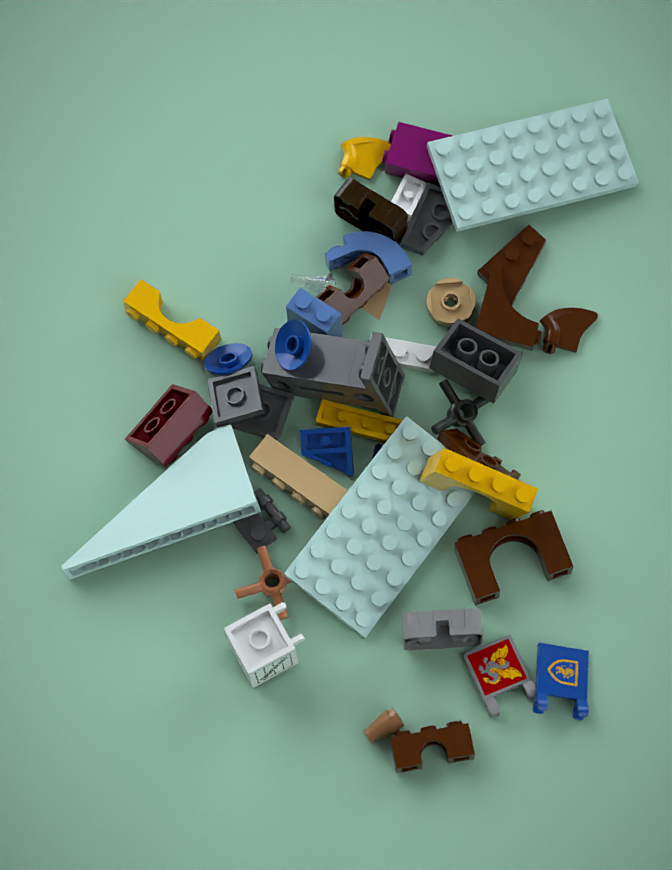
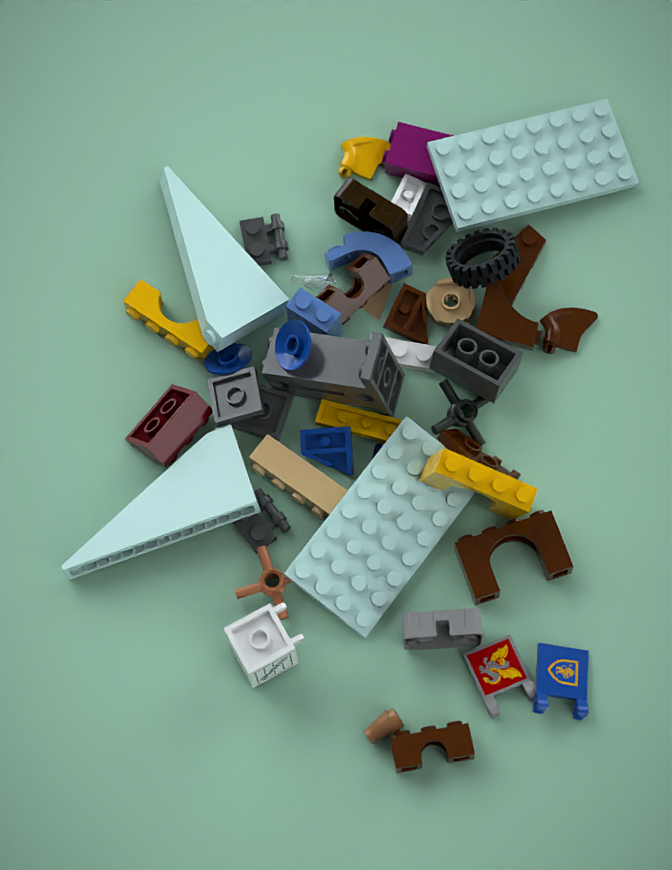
(225, 283): none -> light aqua slope
(255, 239): none -> dark grey plate
(409, 315): none -> reddish brown wing
(488, 271): none -> black tyre

